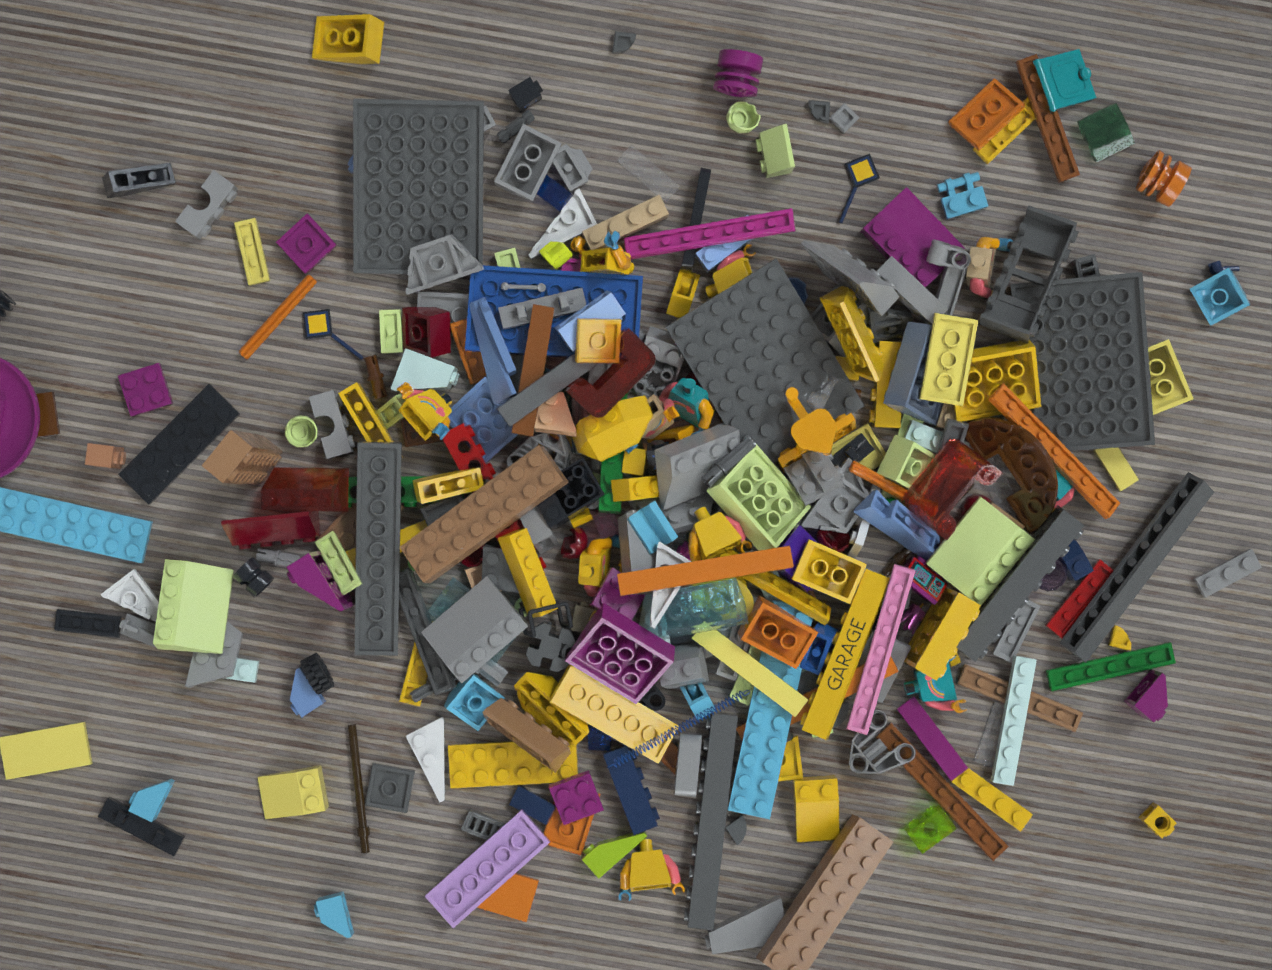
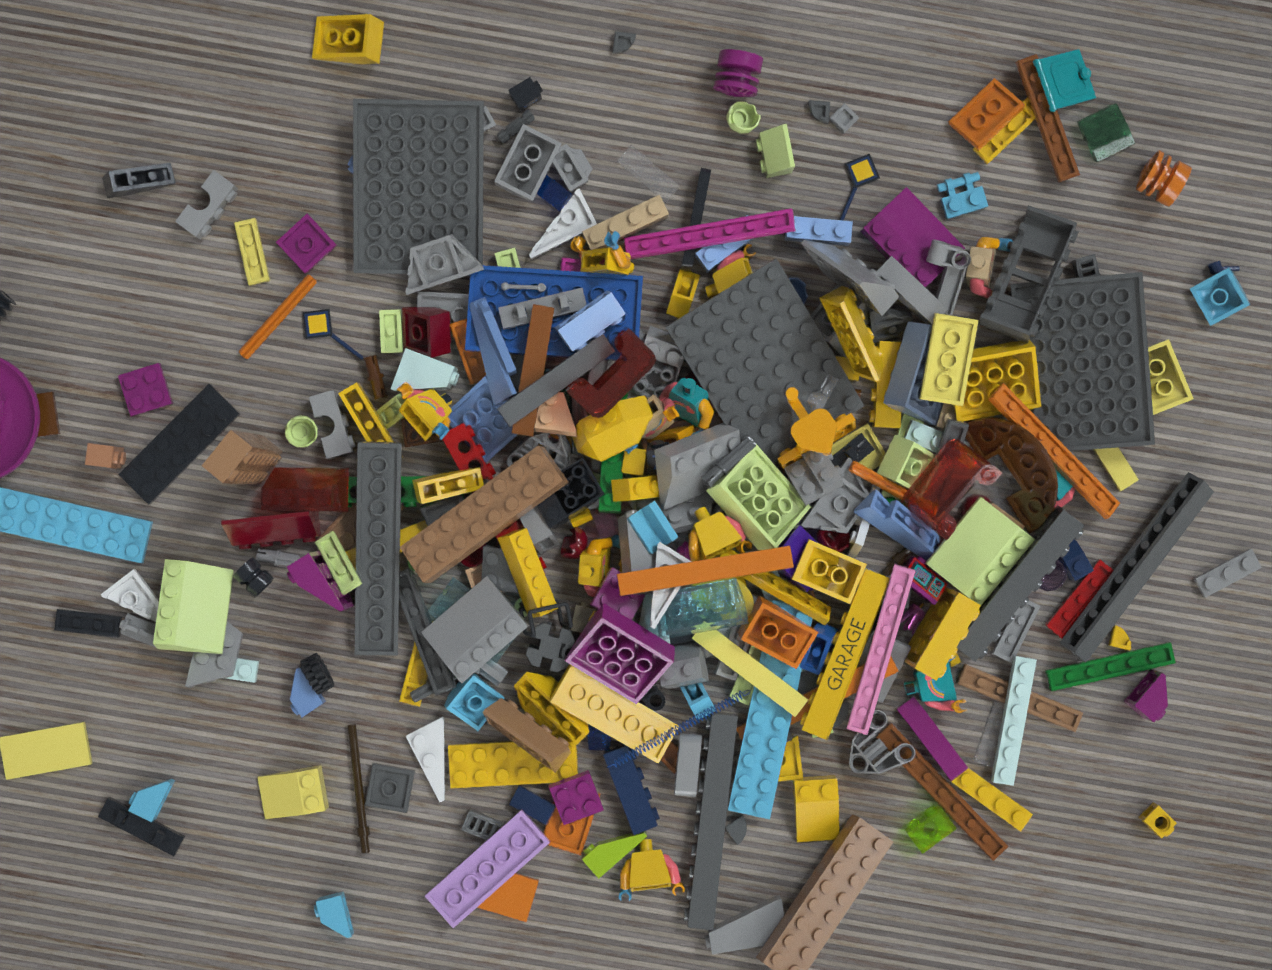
(556, 253): neon yellow piece -> none
(598, 340): yellow tile -> none
(821, 231): none -> light blue brick

